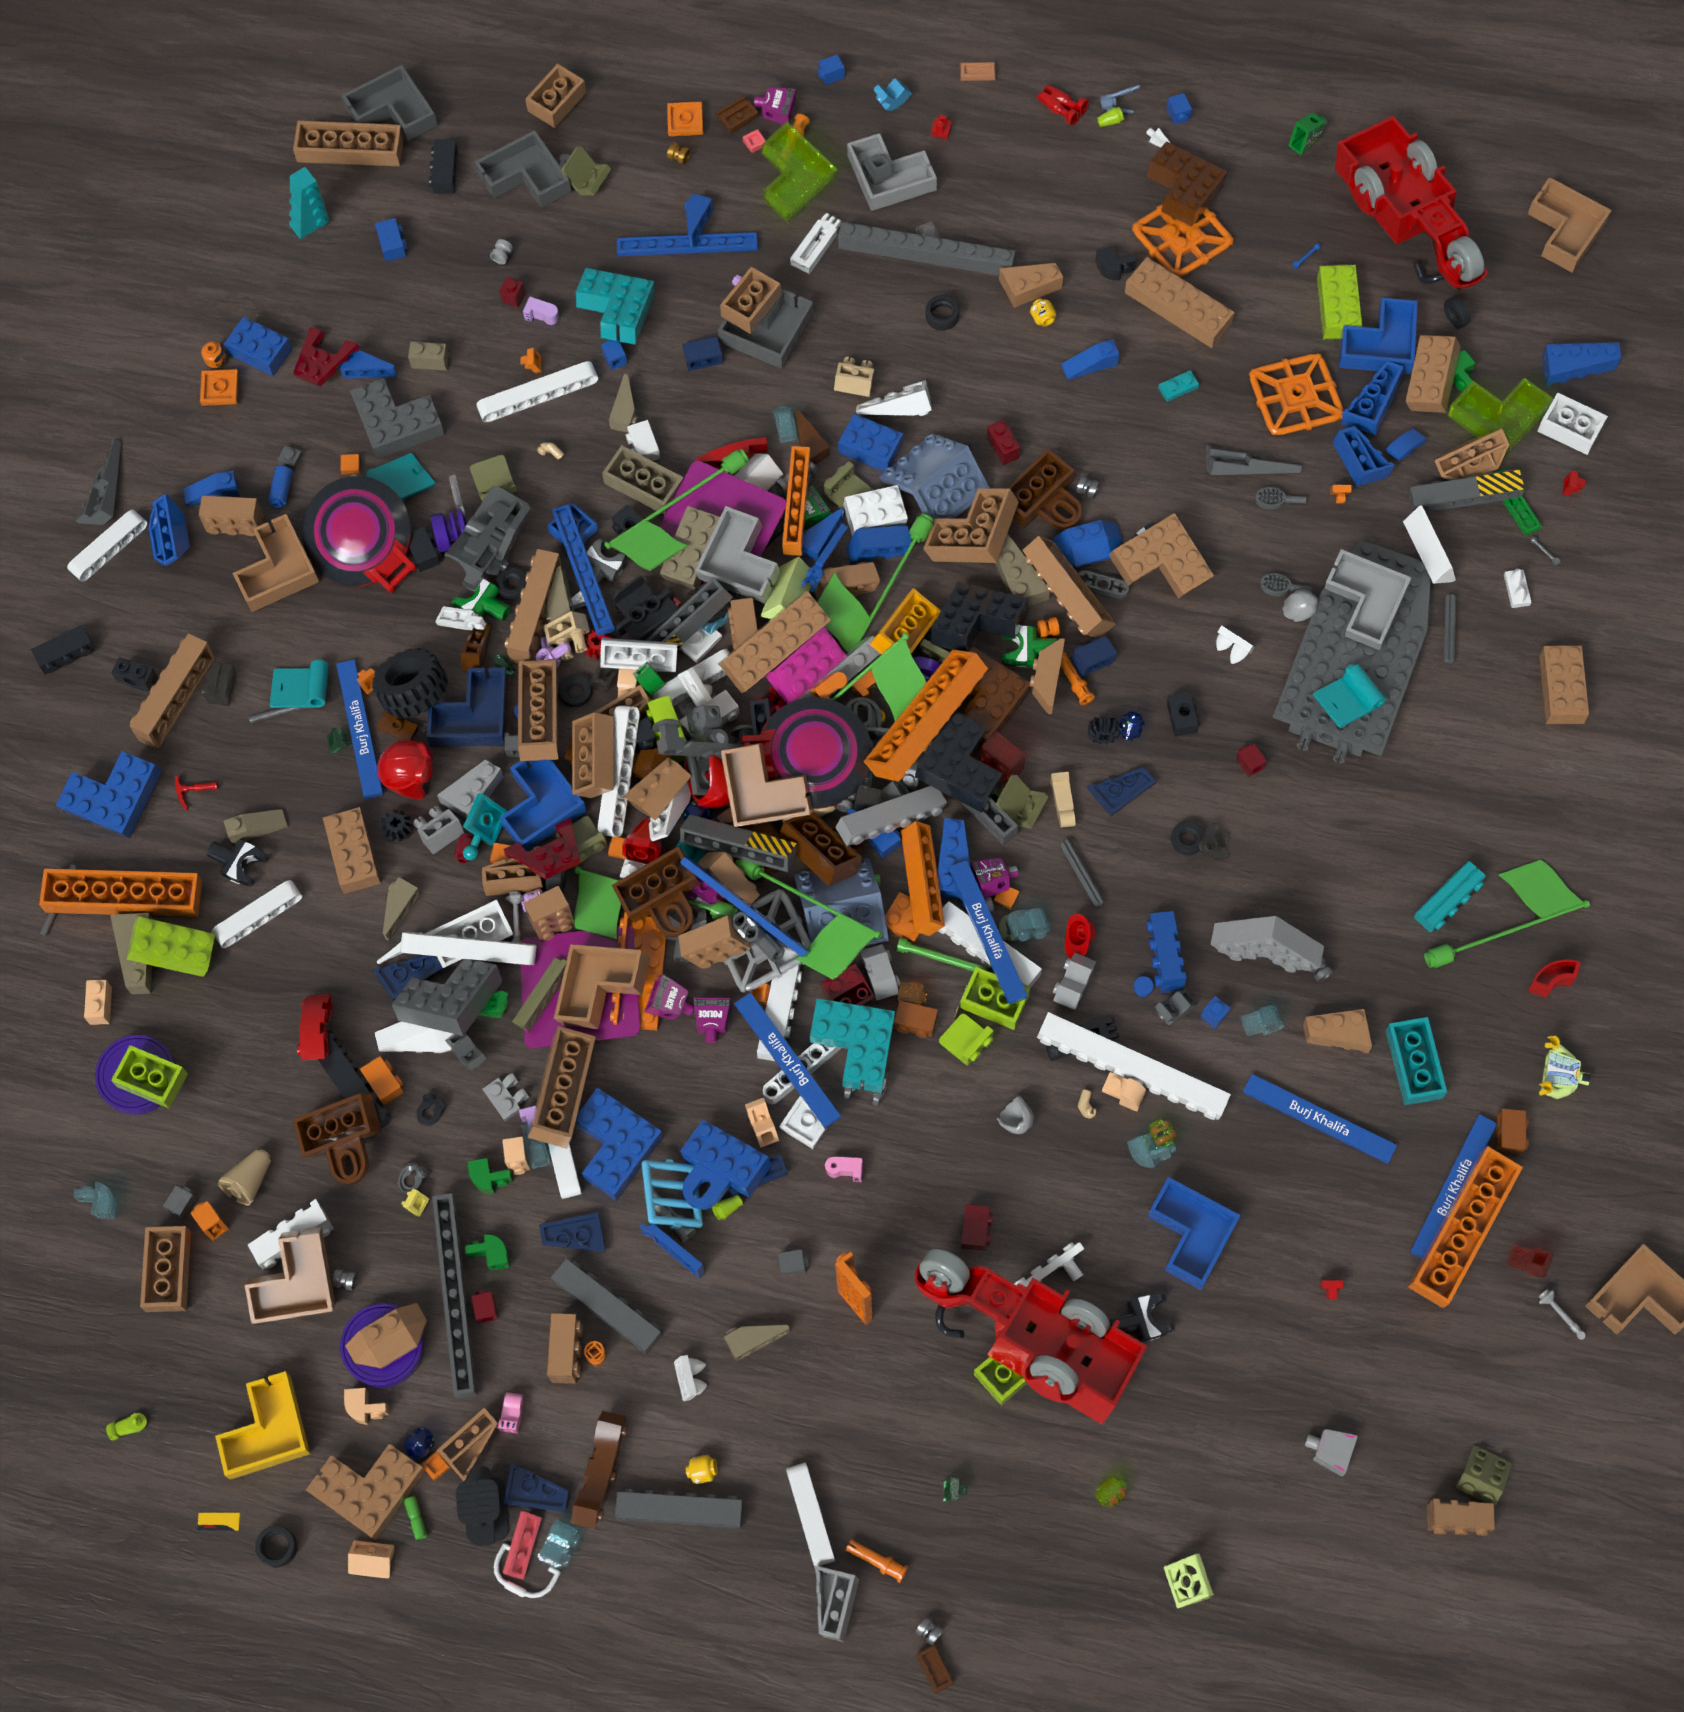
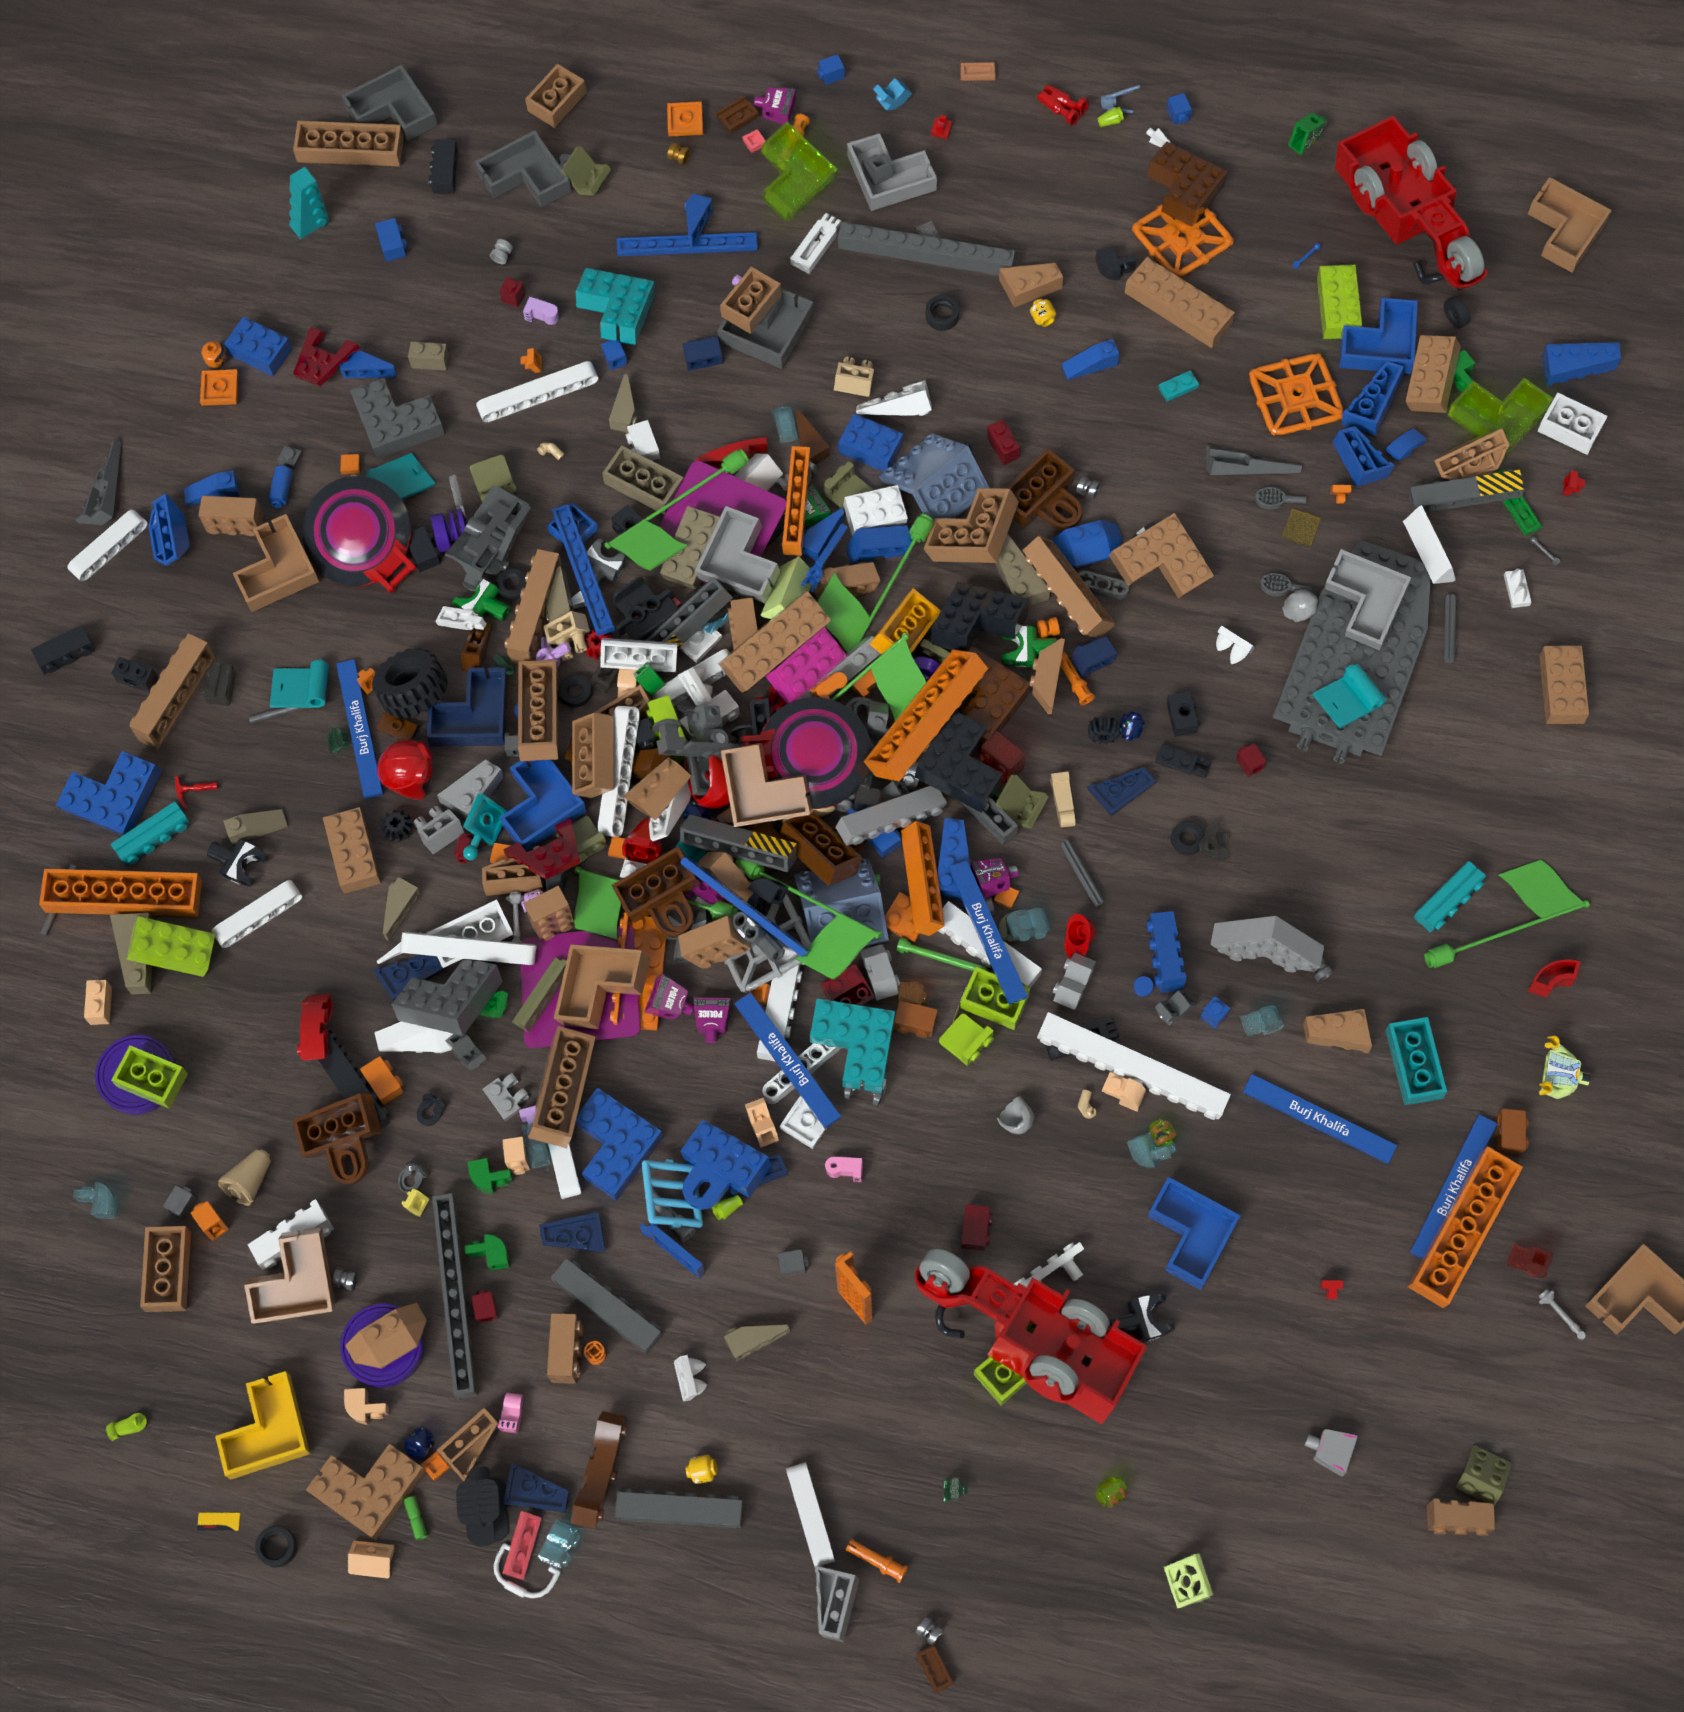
(150, 833): none -> teal brick
(764, 891): none -> black brick
(877, 716): none -> dark grey brick
(1182, 761): none -> black hinge
(1301, 527): none -> clear yellow piece

